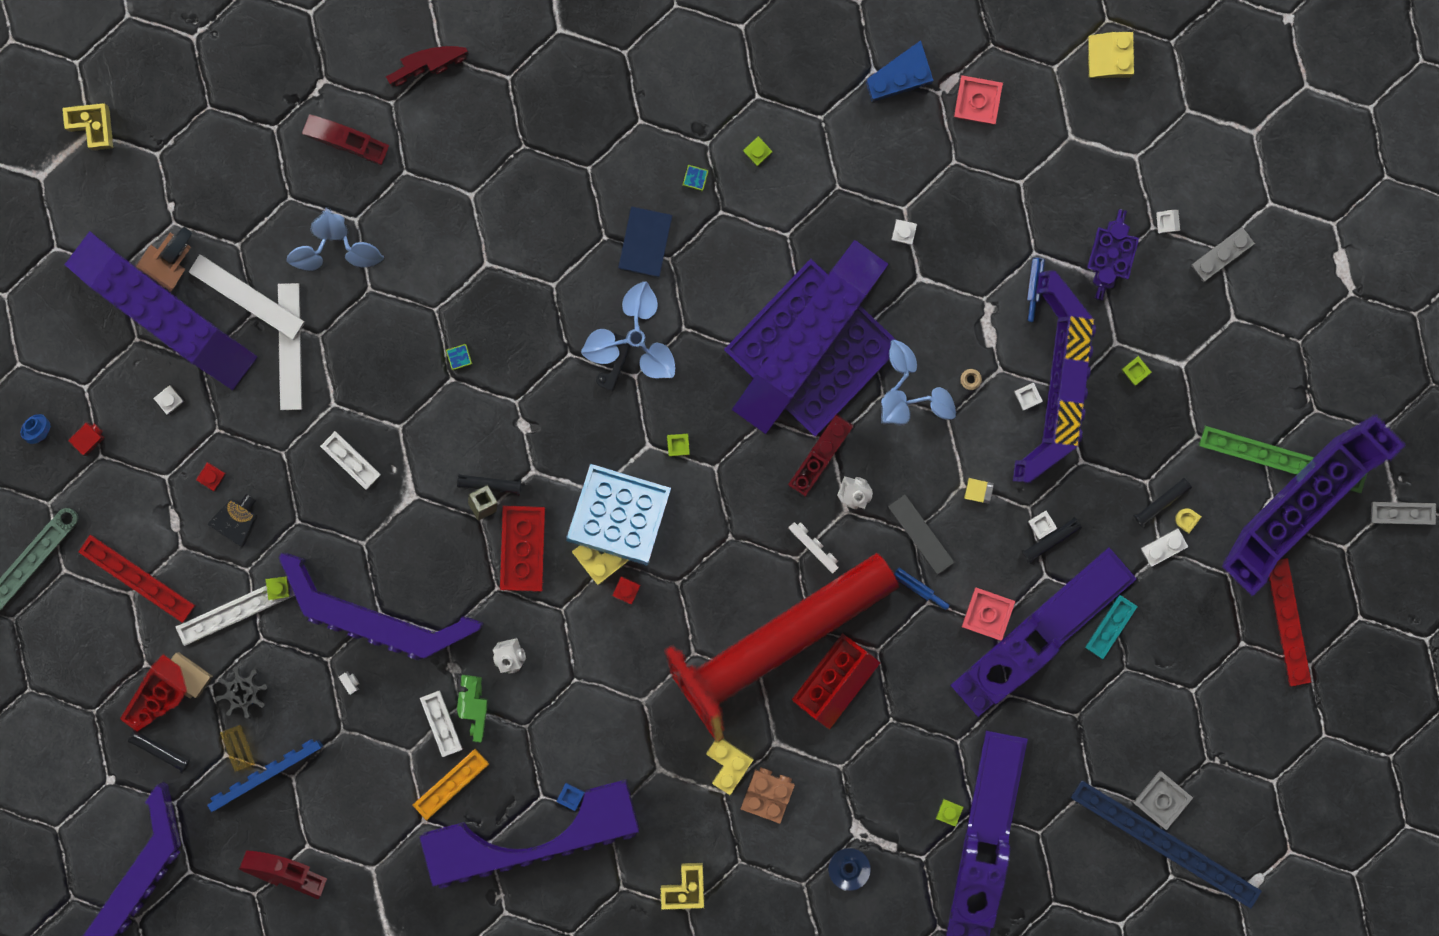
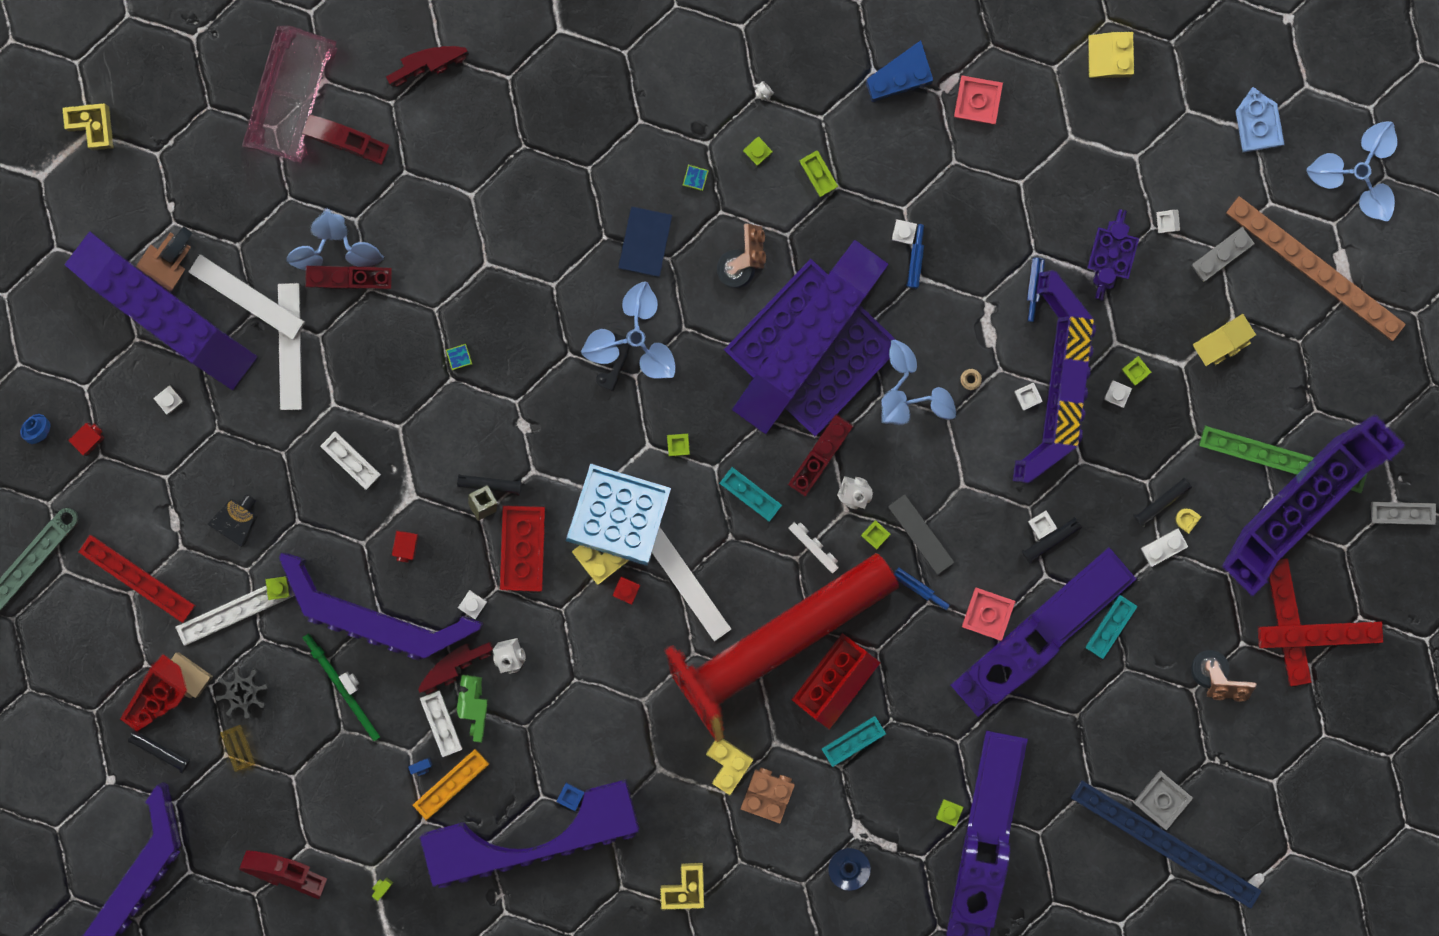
(211, 476): red plate -> none
(256, 778): blue plate -> none
(288, 93): none -> clear windscreen
(318, 653): none -> green bar
(348, 277): none -> dark red slope
(380, 888): none -> lime plate
(405, 546): none -> red brick
(420, 767): none -> blue plate
(446, 669): none -> dark red slope
(472, 604): none -> white plate
(689, 586): none -> white tile
(738, 267): none -> plate
(750, 494): none -> teal plate
(763, 91): none -> white plate
(818, 173): none -> lime plate
(853, 741): none -> teal plate
(875, 534): none -> lime plate
(916, 259): none -> blue axle
(978, 490): light yellow piece -> none
(1117, 394): none -> white plate
(1211, 671): none -> plate
(1225, 340): none -> light yellow brick
(1258, 122): none -> light blue tile
(1315, 268): none -> nougat plate
(1320, 634): none -> red plate
(1329, 171): none -> light blue plant

